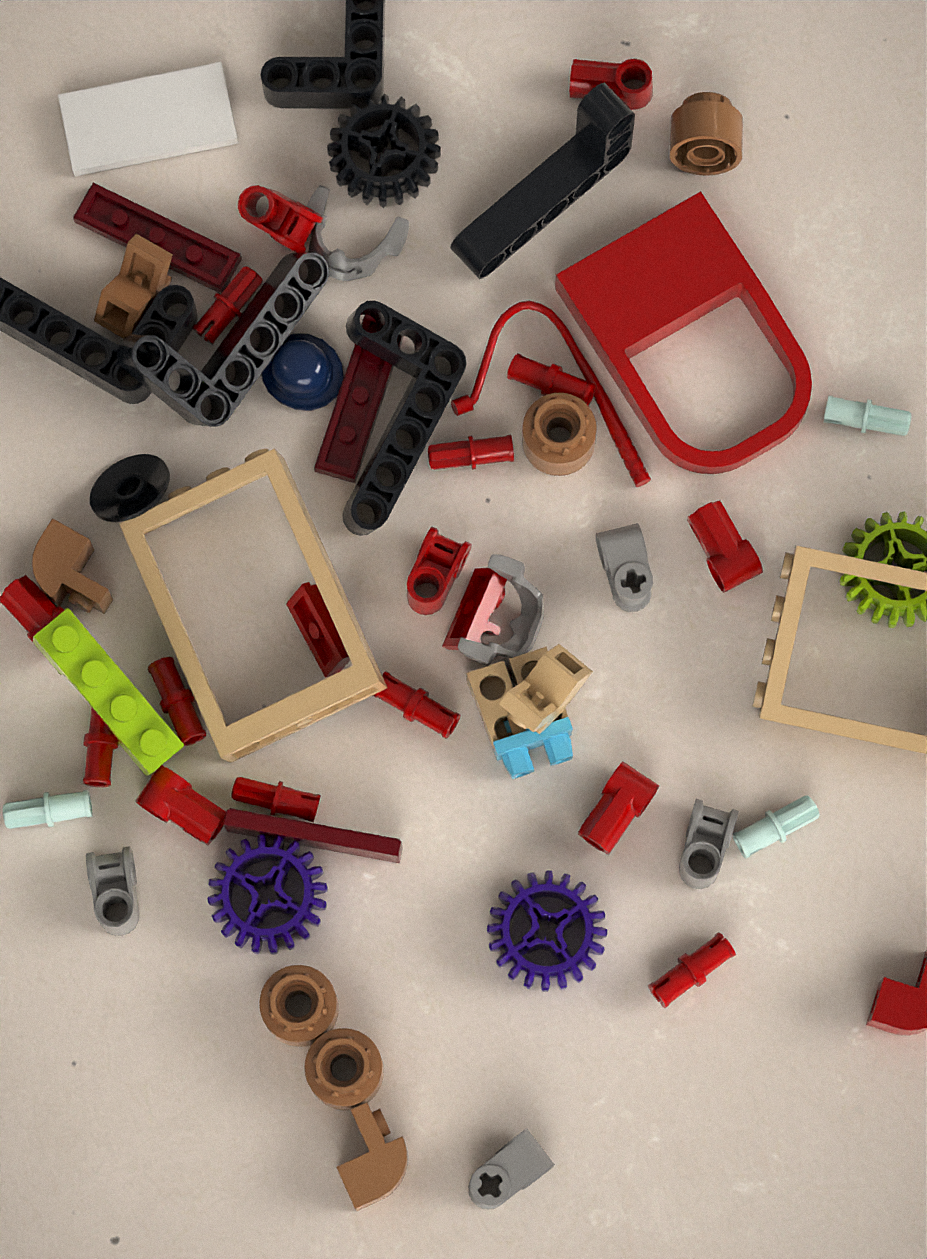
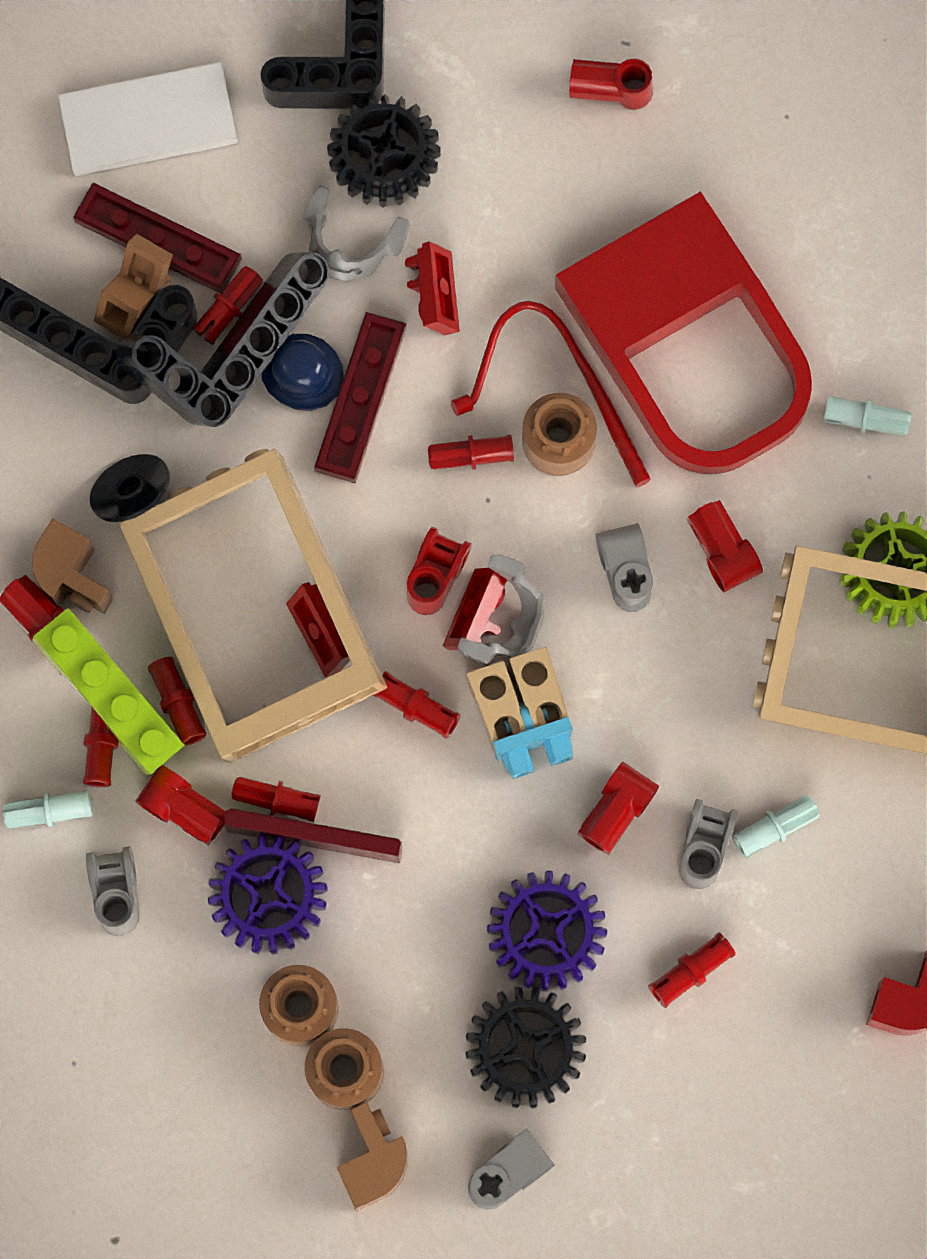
(285, 220): red piece -> none
(407, 414): black beam -> none
(436, 288): none -> red plate
(509, 1012): none -> black gear
(546, 690): tan brick -> none
(549, 378): red pin -> none
(598, 147): black beam -> none
(706, 135): medium nougat piece -> none

